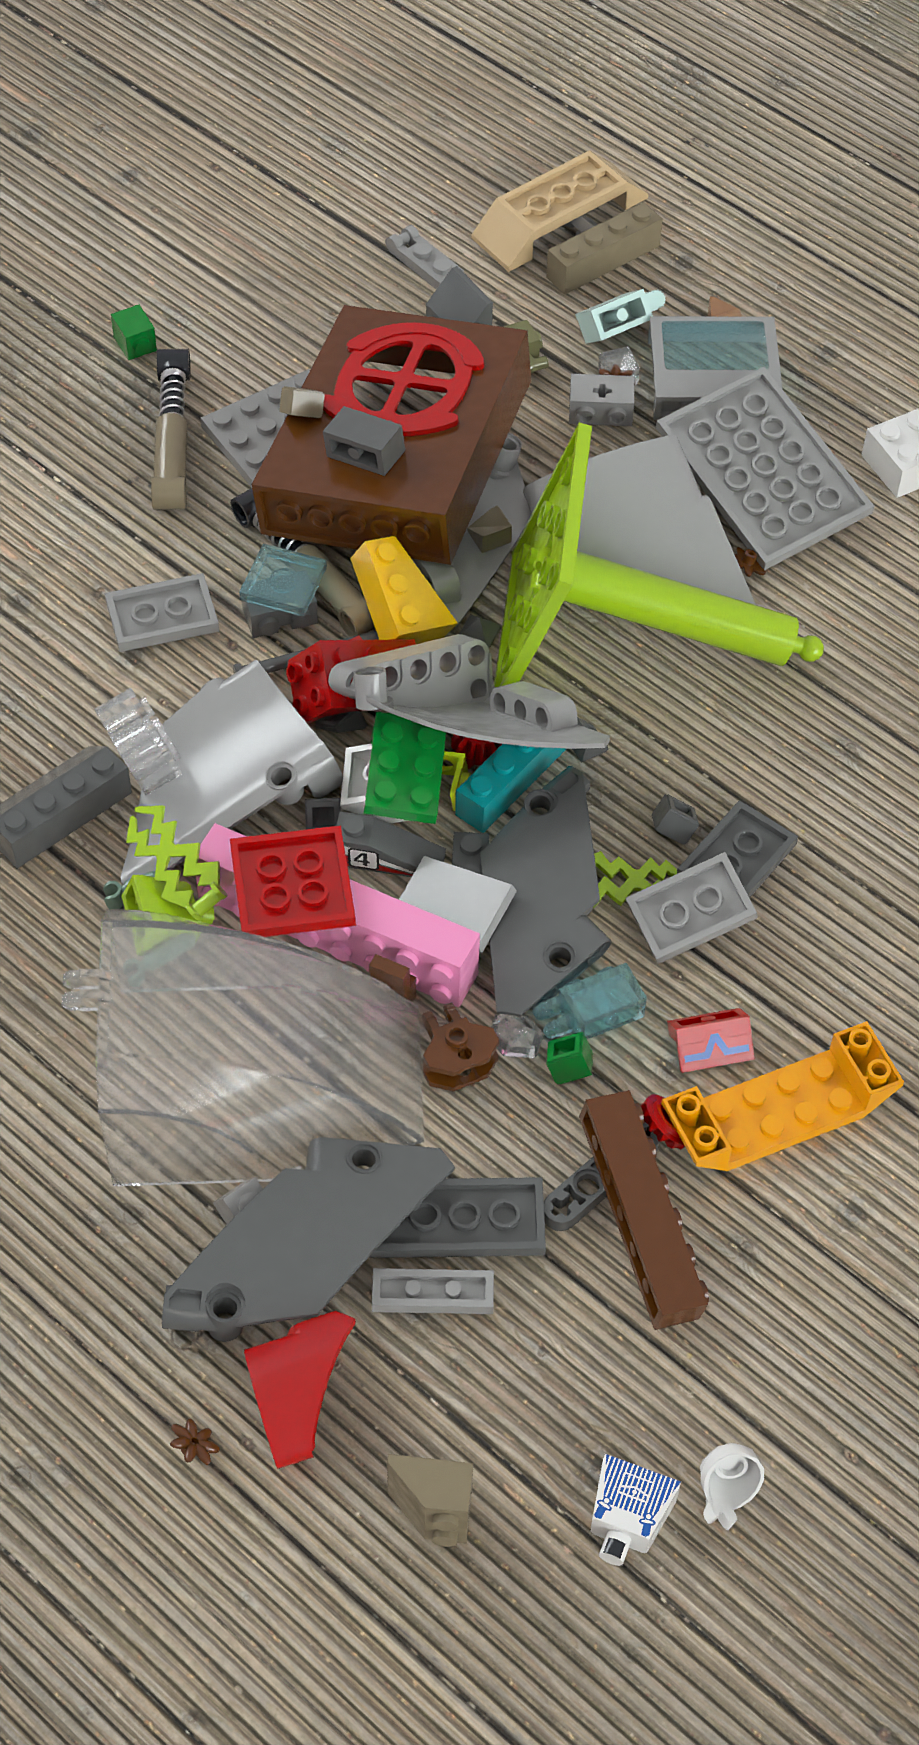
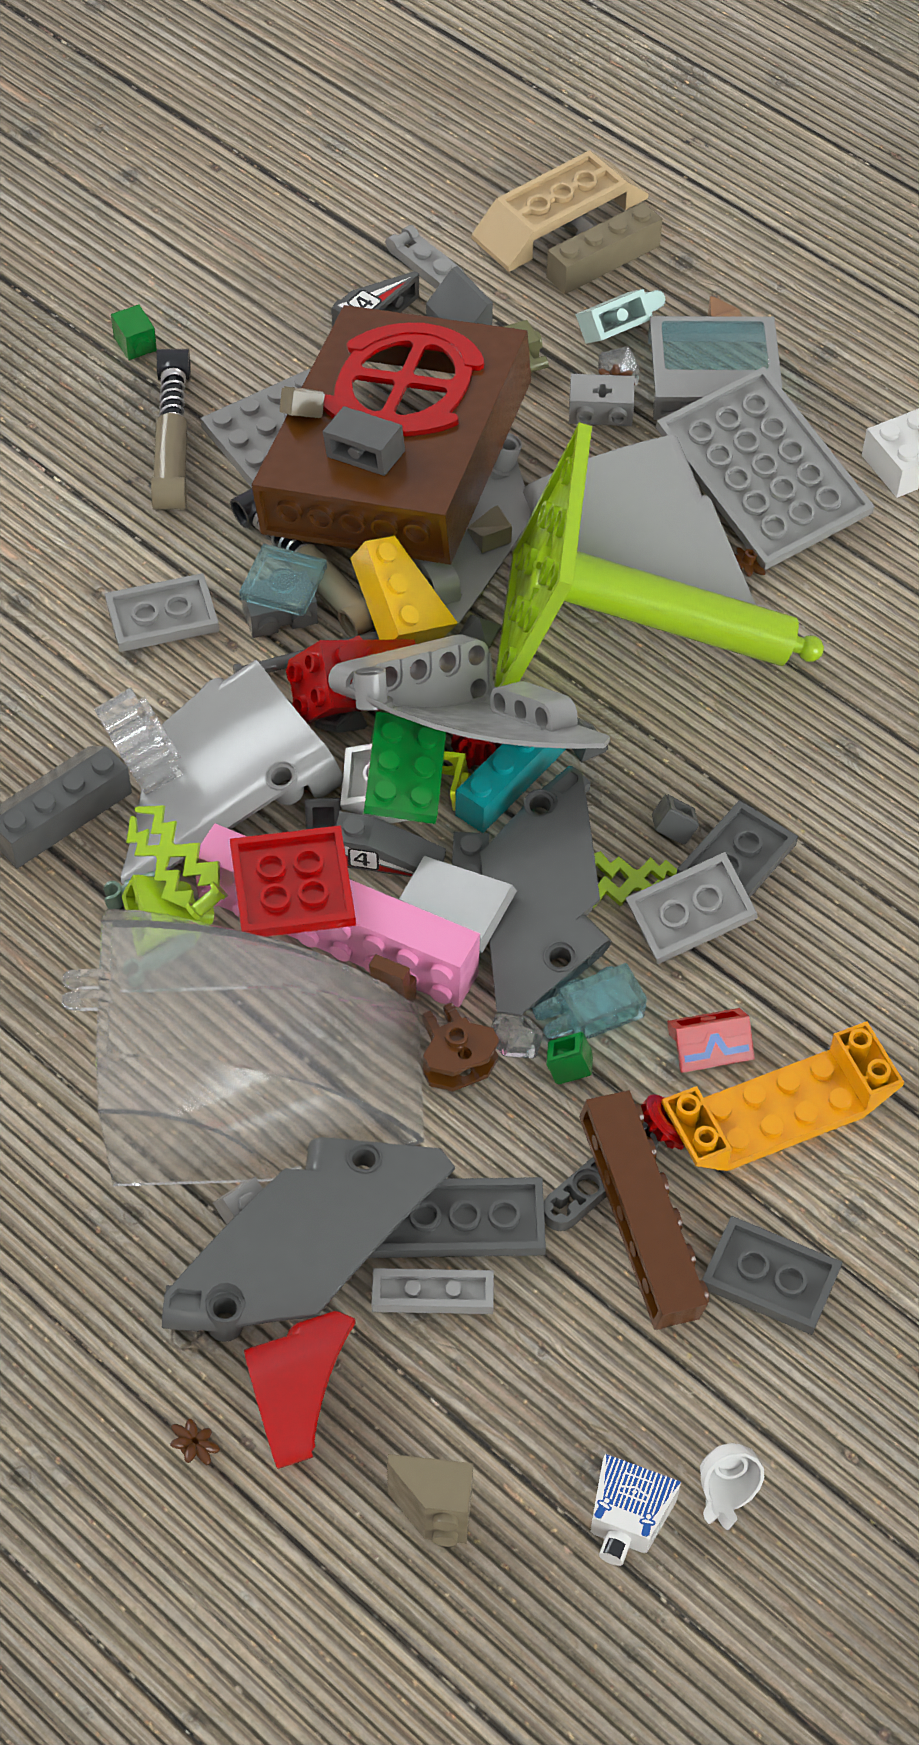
(386, 295): none -> dark grey slope
(771, 1275): none -> dark grey plate

